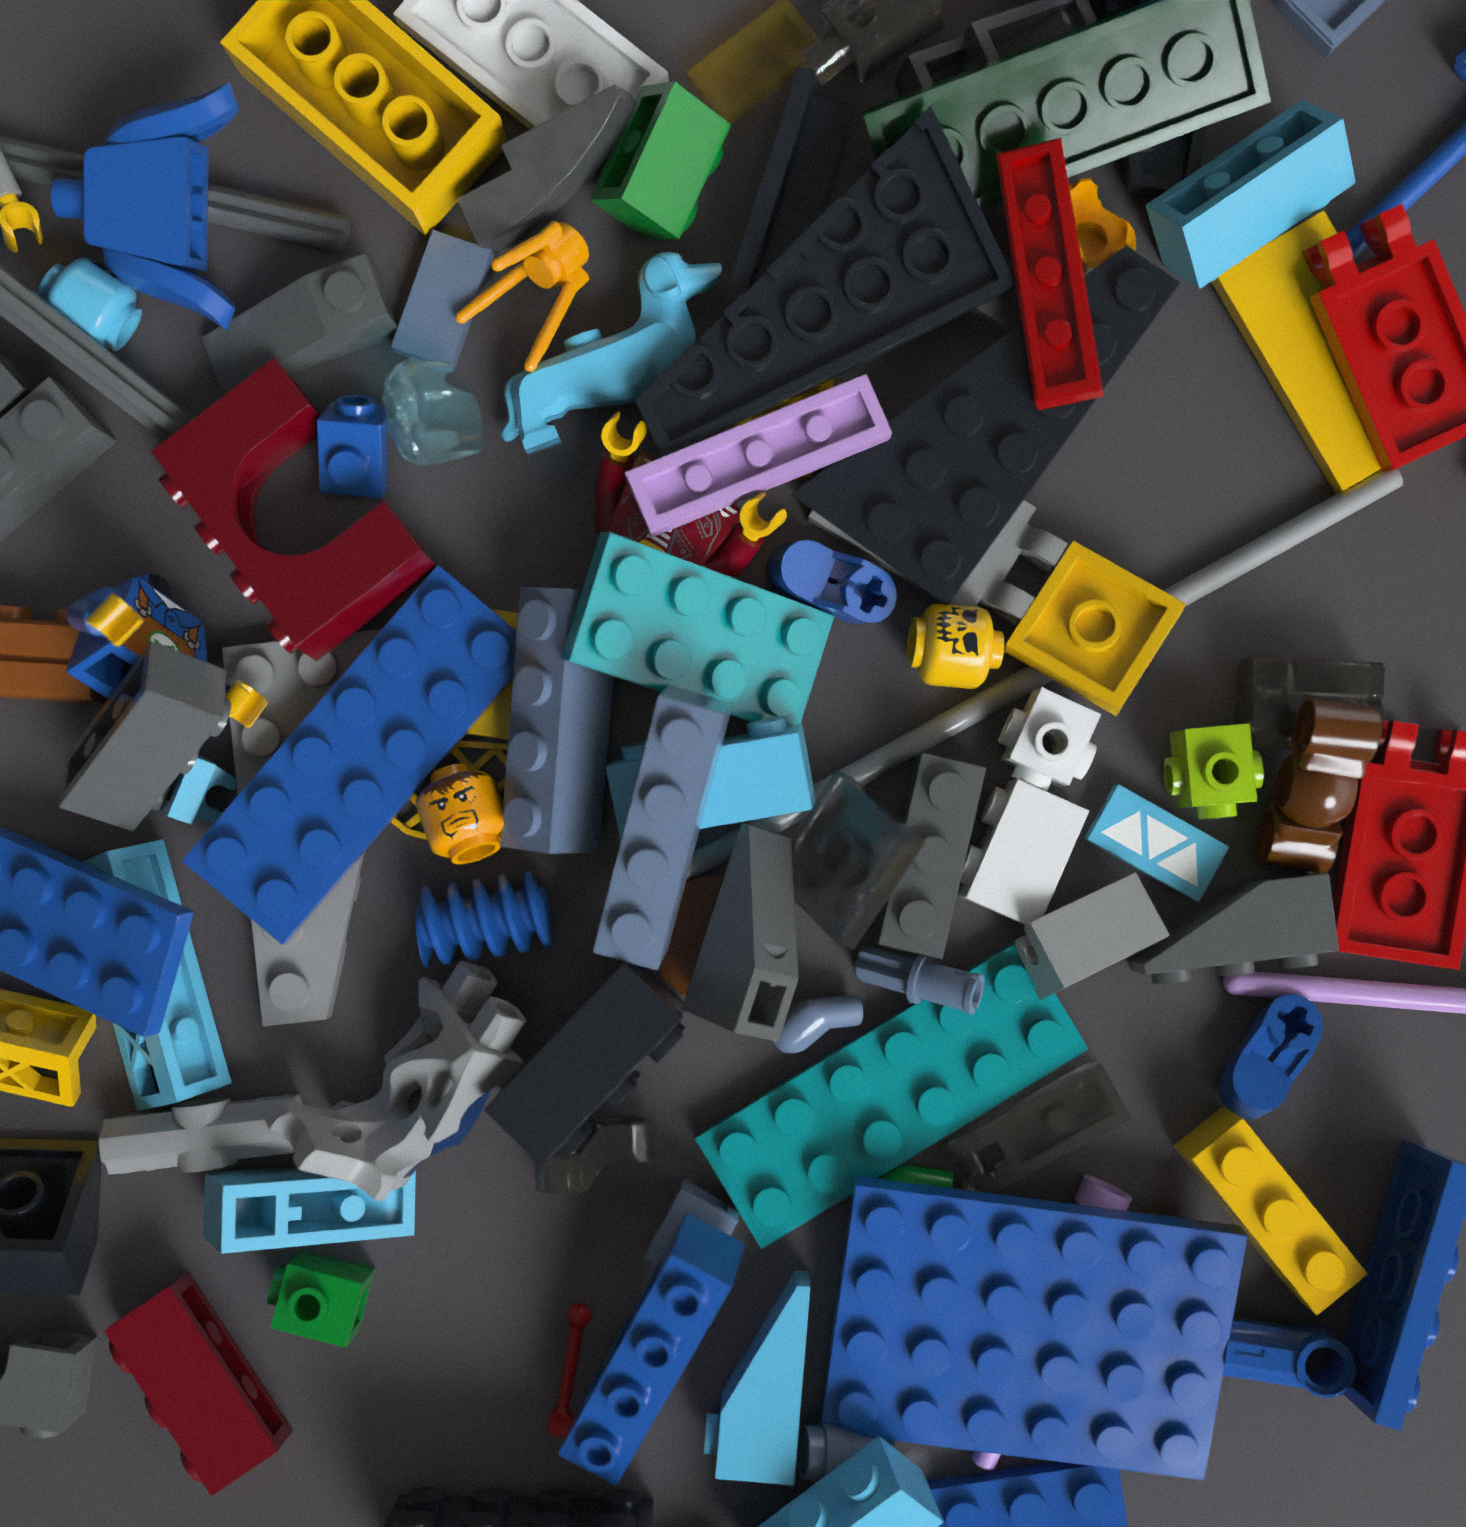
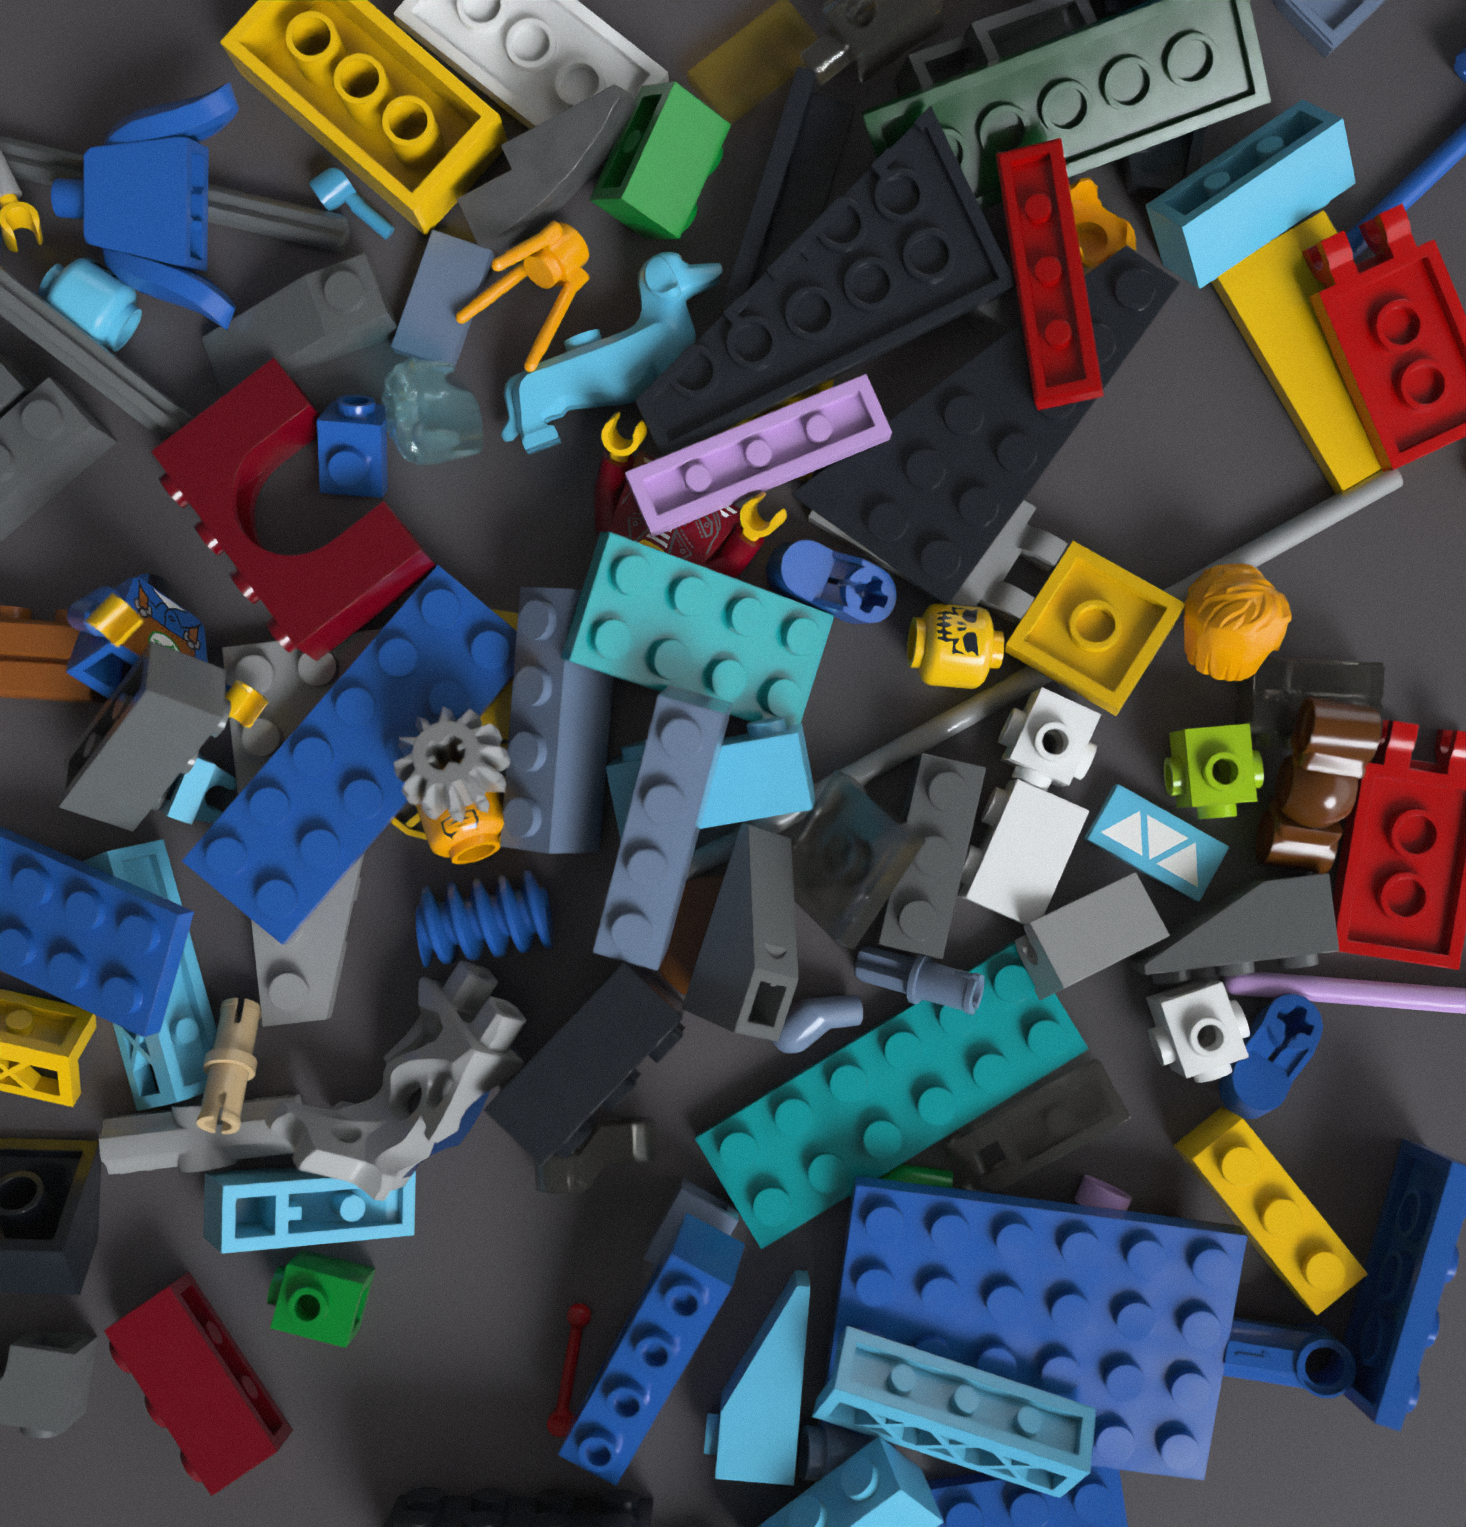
(229, 1066): none -> tan pin
(335, 189): none -> dark azure hand
(459, 783): none -> light grey gear
(958, 1413): none -> medium azure fence
(1180, 1016): none -> white brick
(1233, 621): none -> light orange hair

